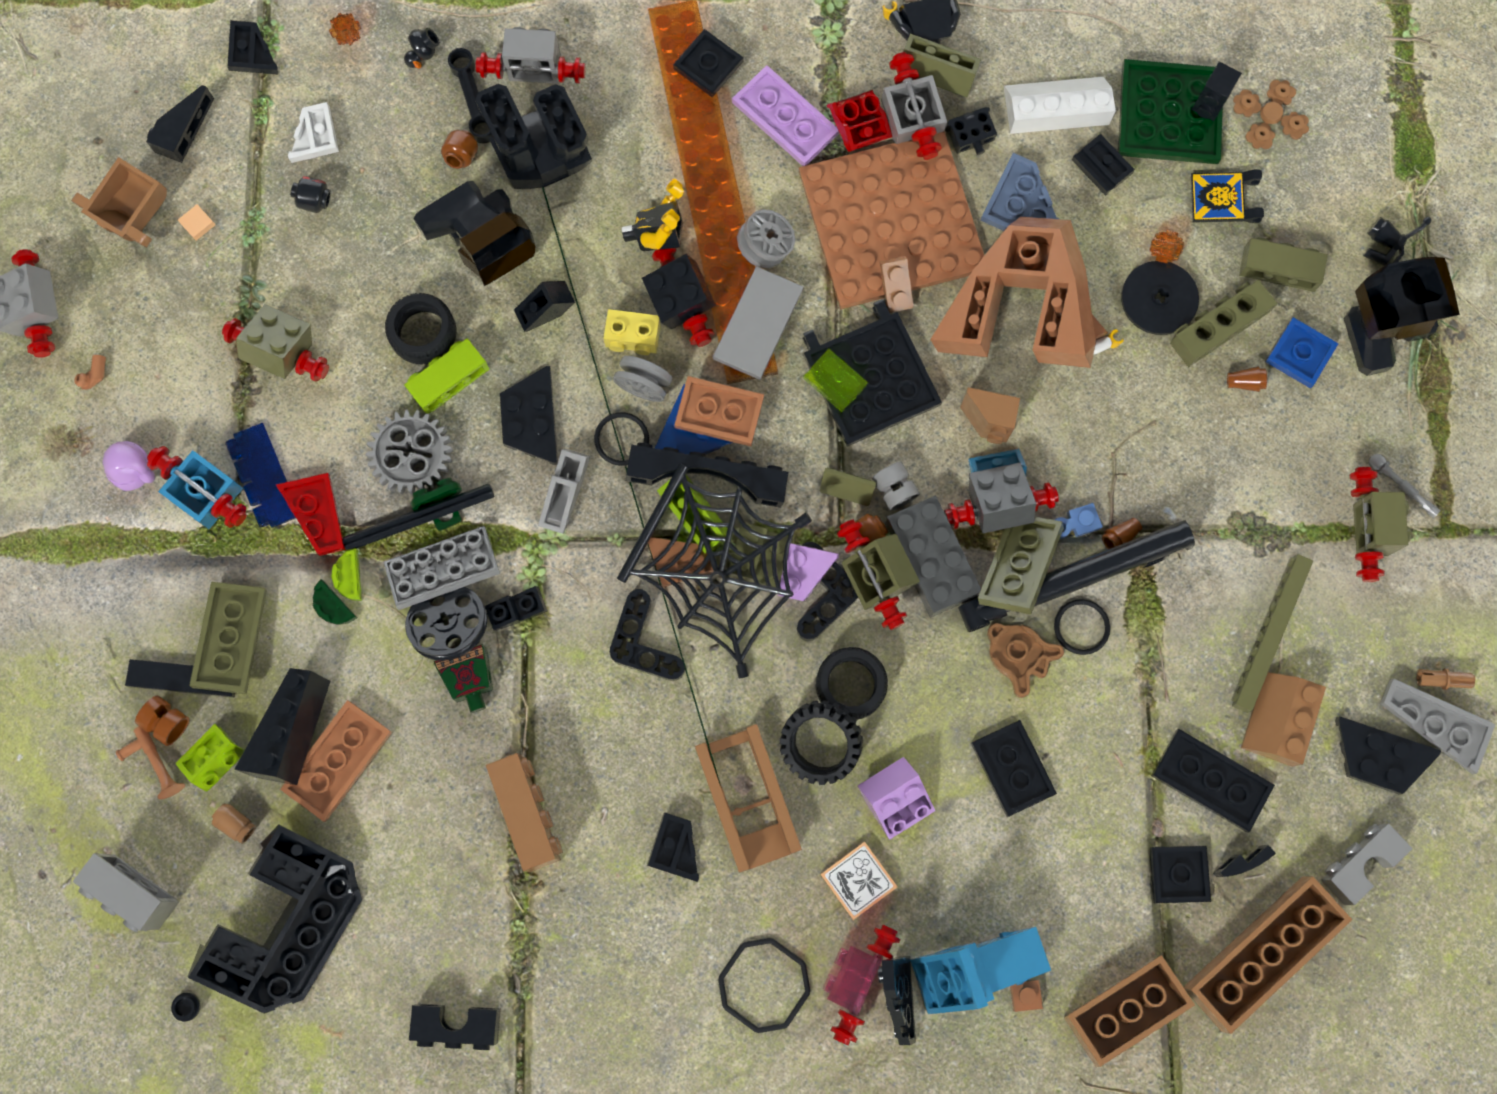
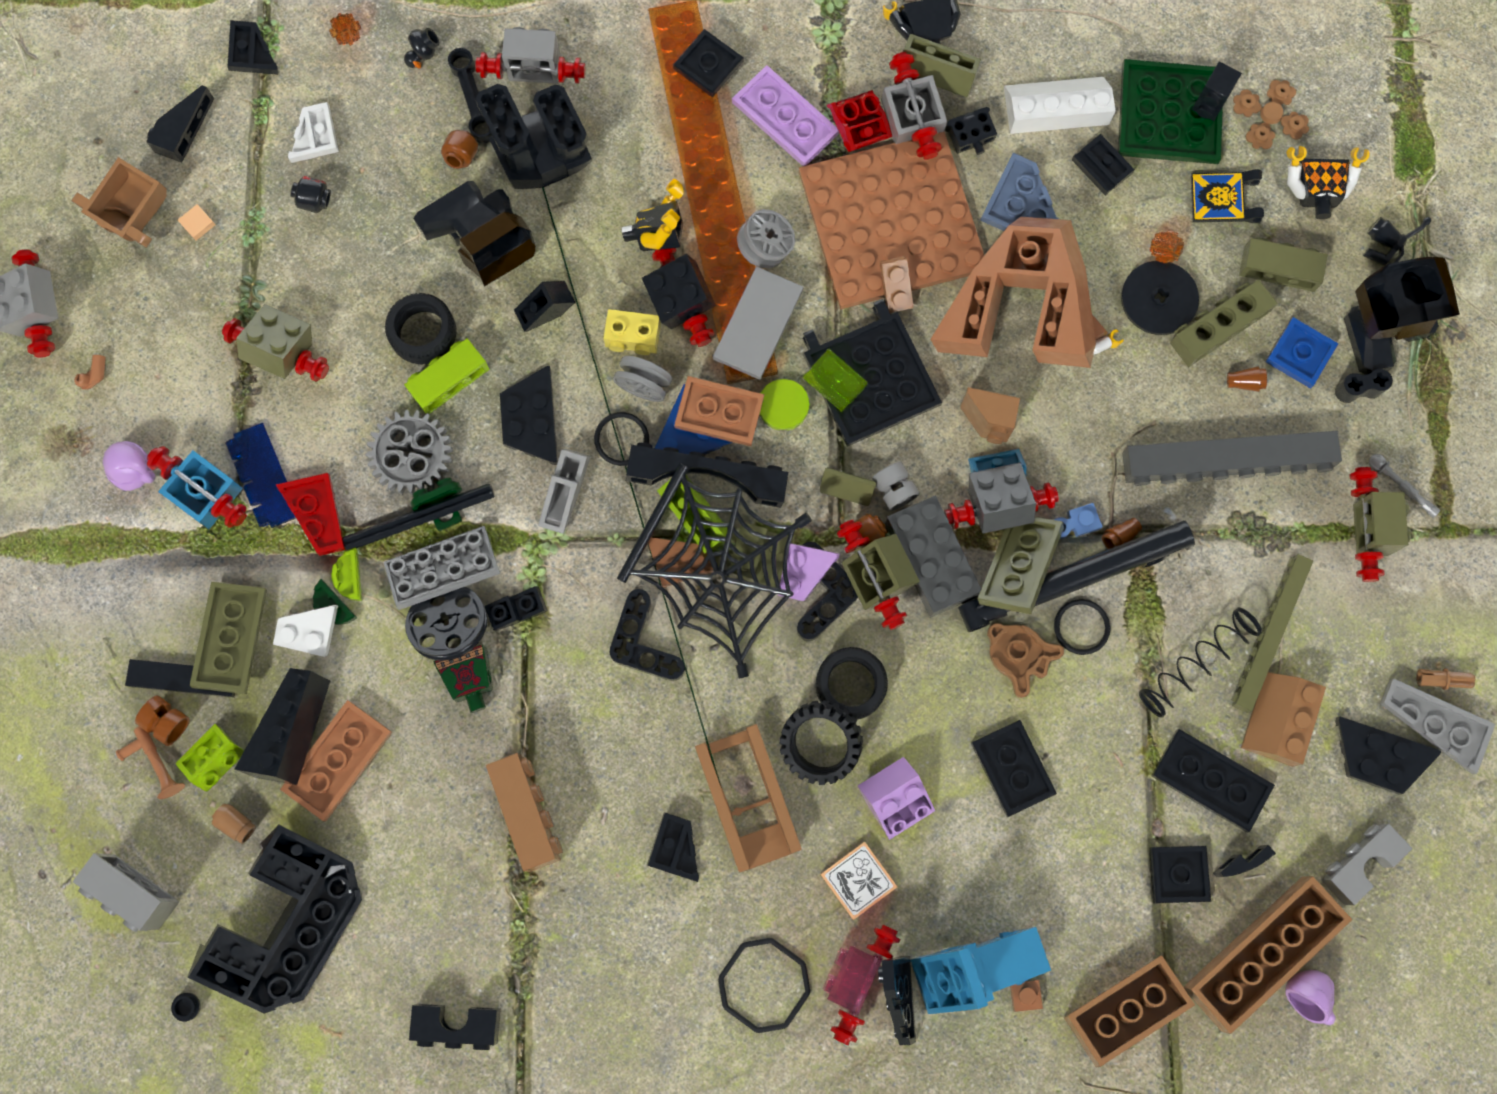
(307, 631): none -> white wing
(784, 404): none -> lime tile
(1147, 692): none -> black piece
(1231, 457): none -> dark grey brick
(1312, 996): none -> lavender piece
(1323, 181): none -> torso
(1360, 385): none -> black axle

